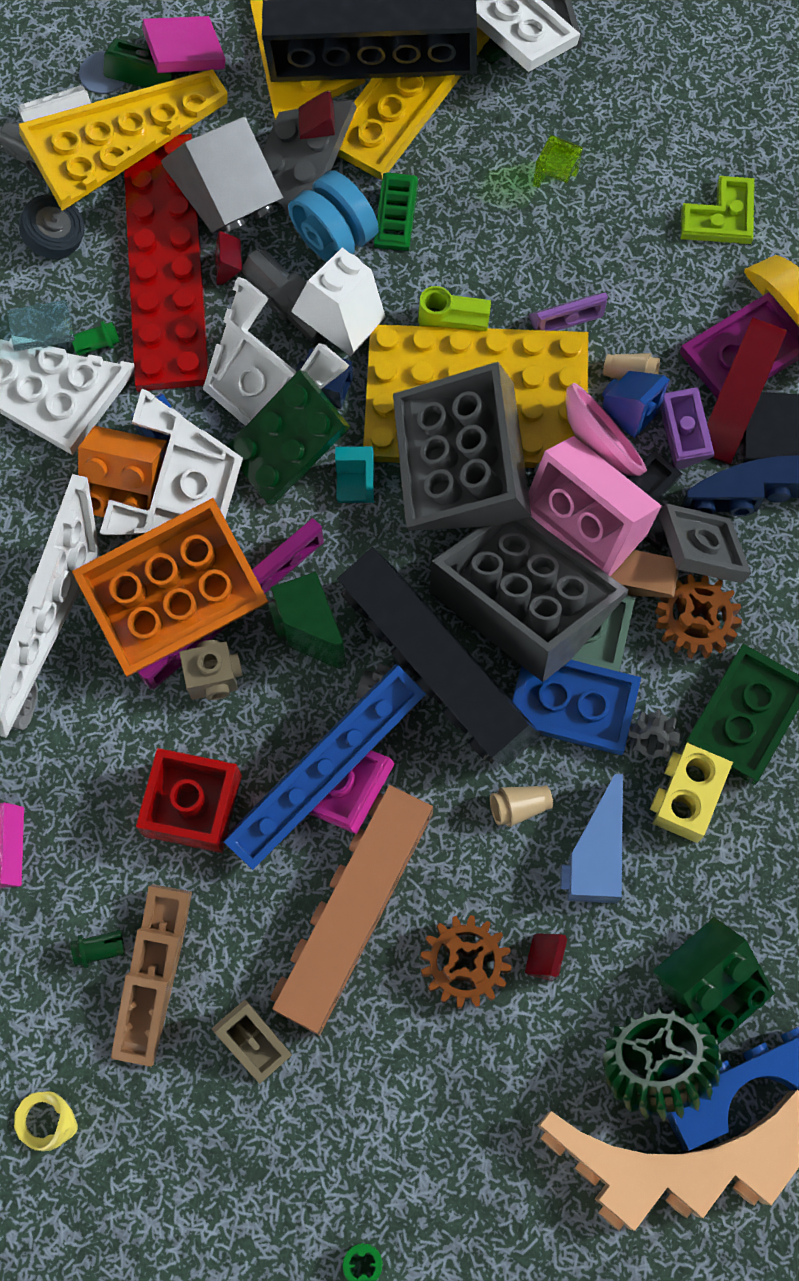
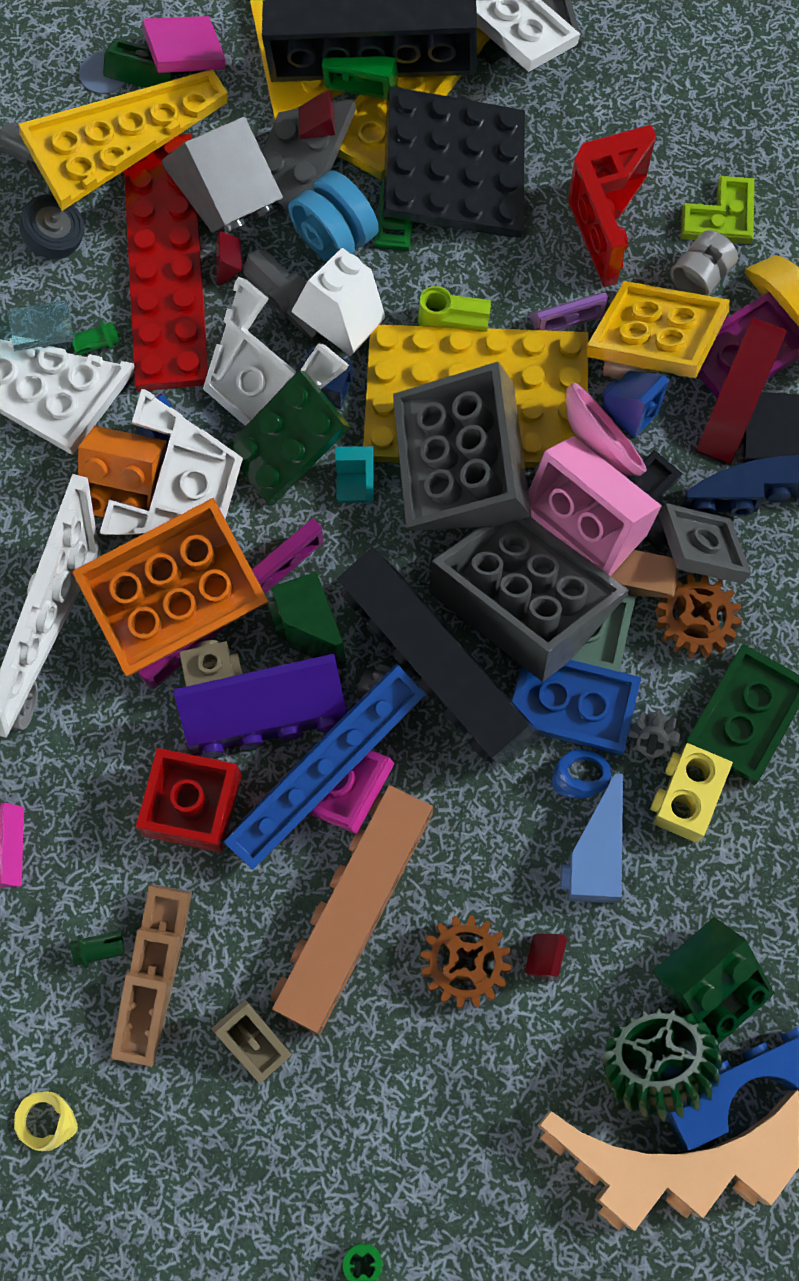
(54, 103): white plate -> none
(261, 706): none -> dark purple slope
(361, 75): none -> green slope
(454, 163): none -> black plate
(518, 804): tan cone -> none
(558, 160): clear neon green panel -> none
(576, 788): none -> blue piece
(601, 187): none -> red bracket
(658, 329): none -> yellow plate
(686, 428): medium lavender slope -> none
(704, 264): none -> light grey wheel

